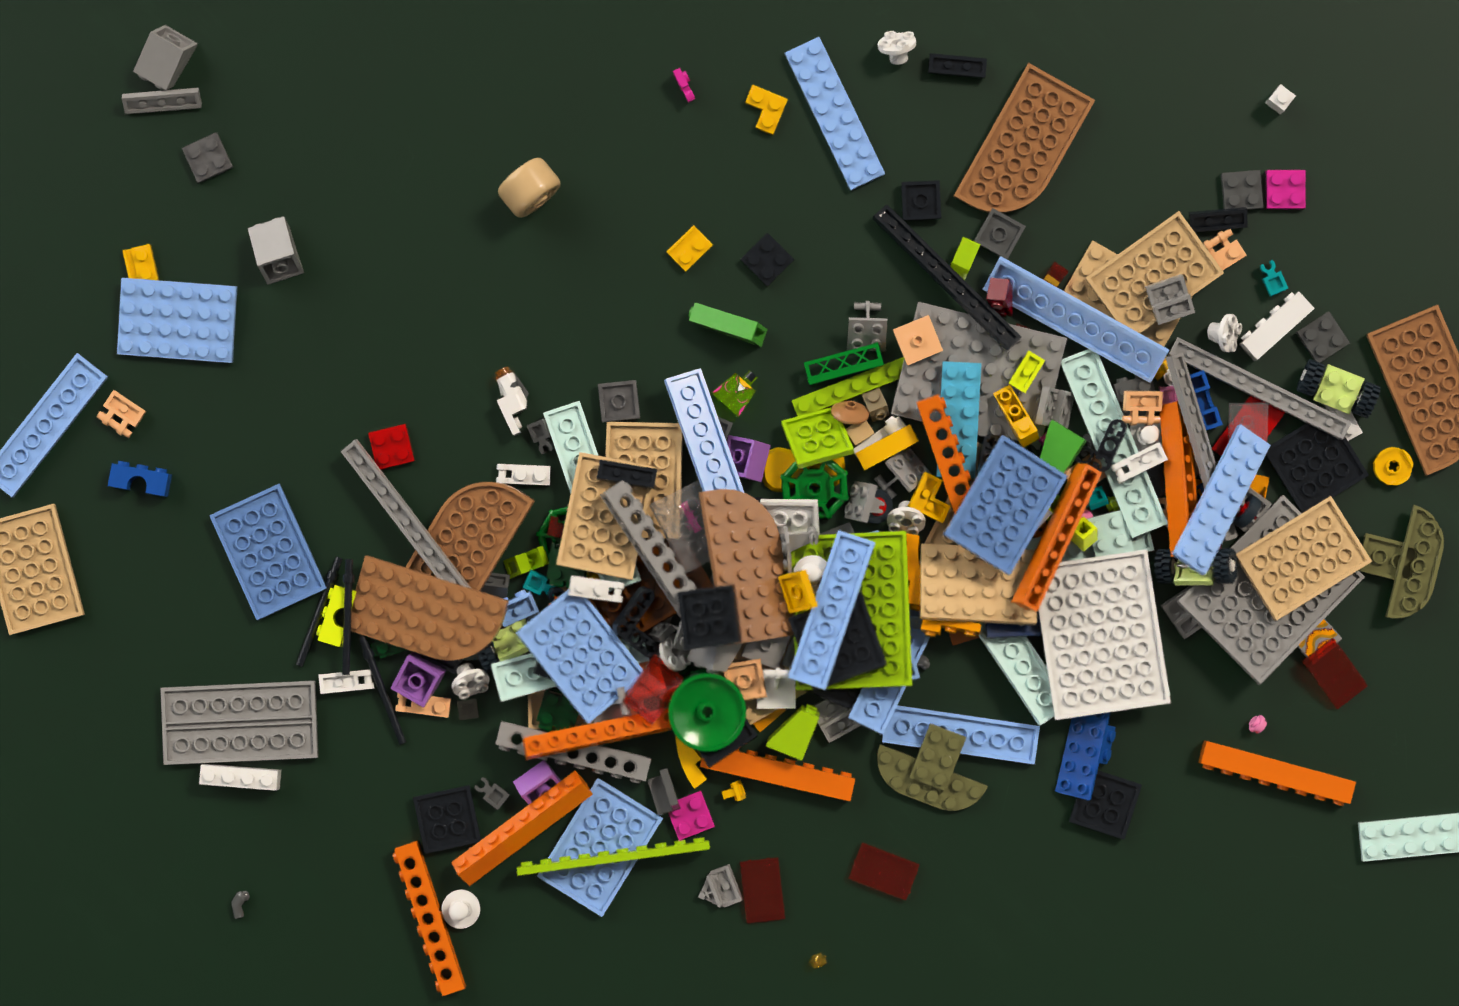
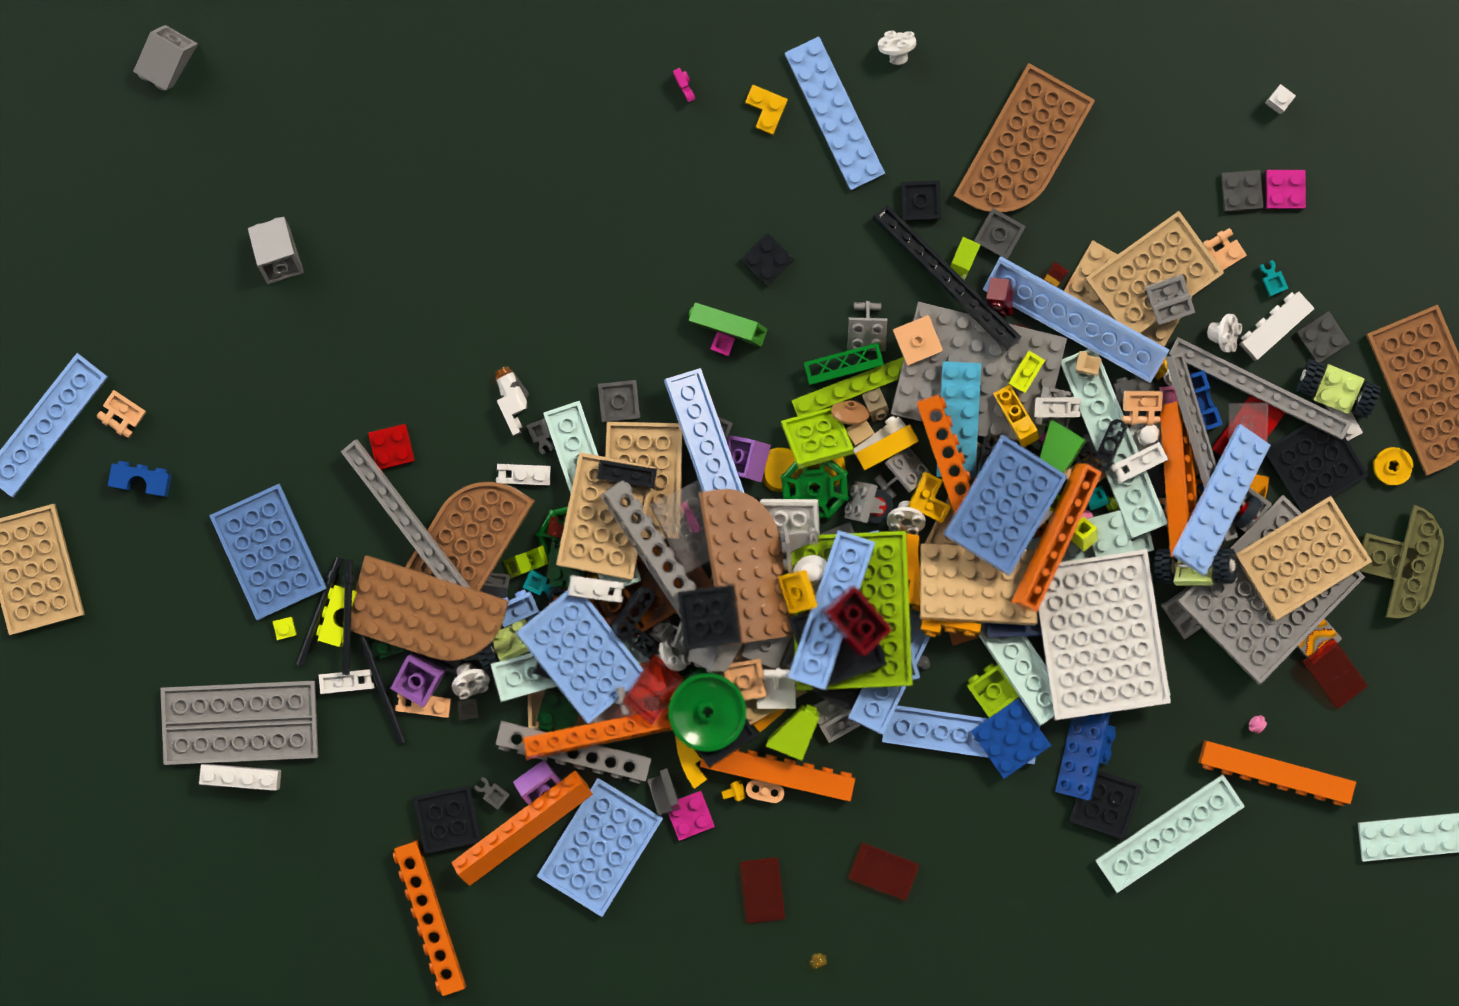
(140, 263): yellow plate -> none
(161, 100): light grey plate -> none
(177, 320): light blue plate -> none
(207, 157): flat silver plate -> none
(237, 903): dark grey arm -> none
(284, 628): none -> neon yellow plate
(461, 909): white plate -> none
(529, 187): tan wheel -> none
(622, 854): lime plate -> none
(689, 248): yellow plate -> none
(721, 887): light grey slope -> none
(722, 343): none -> dark pink plate
(736, 392): clear neon green torso -> none
(765, 791): none -> light nougat plate
(857, 620): none -> dark red brick
(931, 773): olive plate -> none
(957, 65): black plate -> none
(992, 689): none -> lime plate
(1010, 738): none -> blue plate
(1057, 406): none -> white plate
(1087, 364): none -> tan panel
(1169, 833): none -> light aqua plate
(1218, 219): black plate -> none

